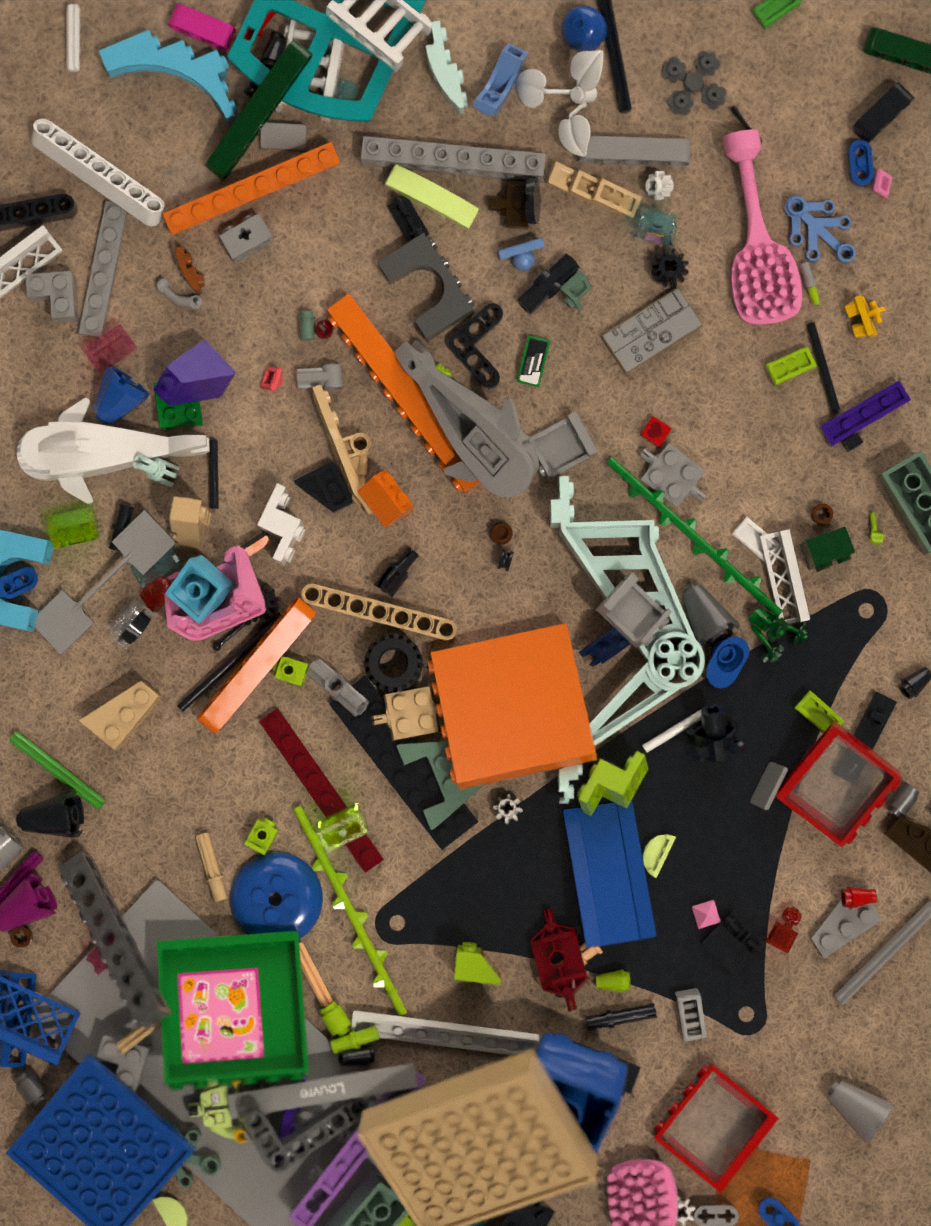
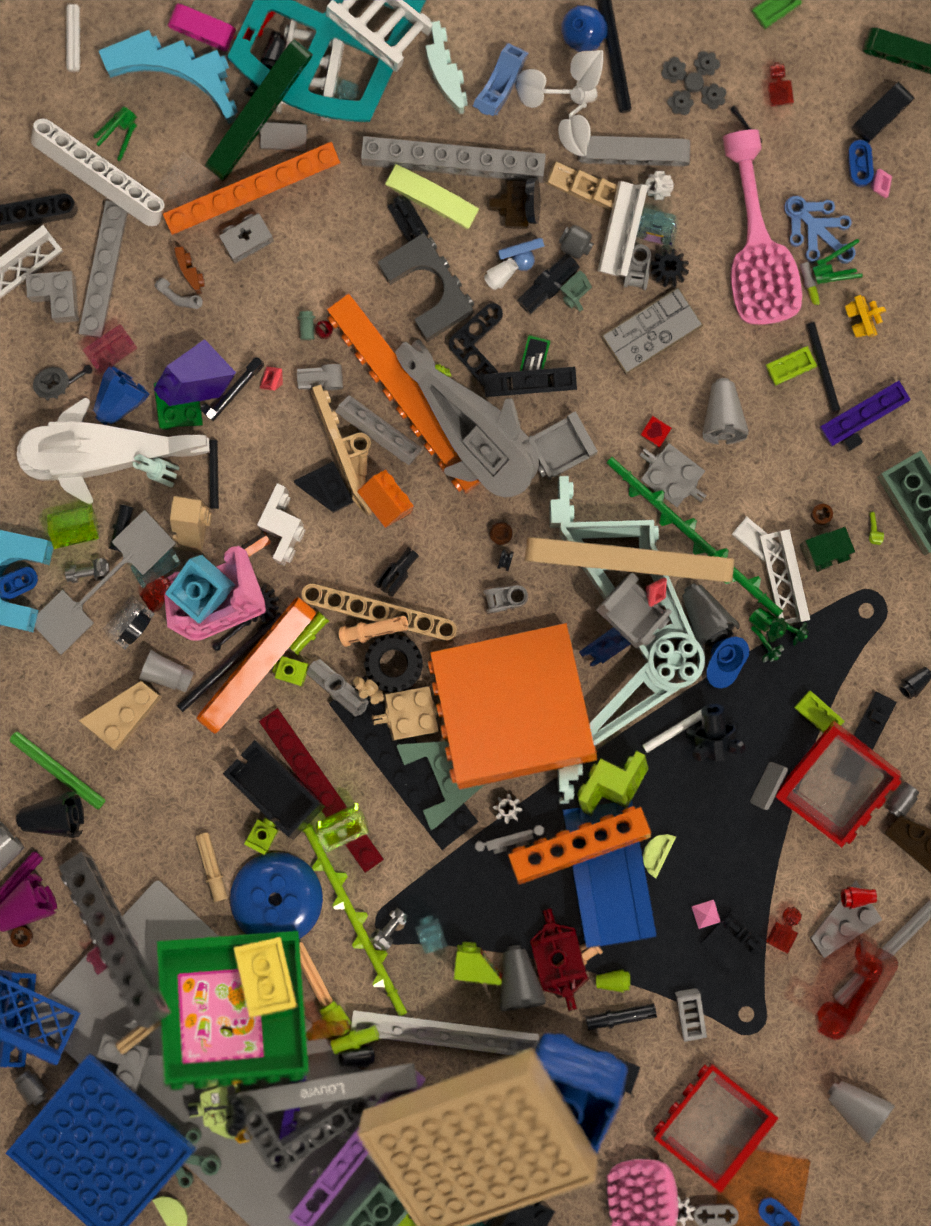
(45, 378): none -> dark grey gear
(86, 370): none -> black hinge
(99, 569): none -> flat silver bar
(122, 119): none -> green plant
(165, 672): none -> light grey plant
(235, 1117): none -> black gear
(253, 368): none -> black hinge
(264, 977): none -> light yellow plate
(274, 790): none -> black piece
(309, 632): none -> lime pin
(323, 1029): none -> clear orange plate
(363, 631): none -> light nougat pin
(368, 688): none -> tan piece
(378, 430): none -> light grey plate
(382, 938): none -> flat silver bar
(431, 934): none -> clear light blue brick
(500, 274): none -> white cone
(503, 598): none -> light grey piece
(519, 981): none -> dark grey cone
(520, 839): none -> light grey plate
(530, 381): none -> black hinge
(571, 856): none -> orange brick
(576, 241): none -> dark grey head
(622, 229): none -> white fence
(629, 559): none -> tan beam
(638, 271): none -> light grey piece
(656, 591): none -> coral slope
(724, 414): none -> light grey cone
(780, 91): none -> clear red plate
(824, 272): none -> green plant
(841, 1022): none -> clear red windscreen

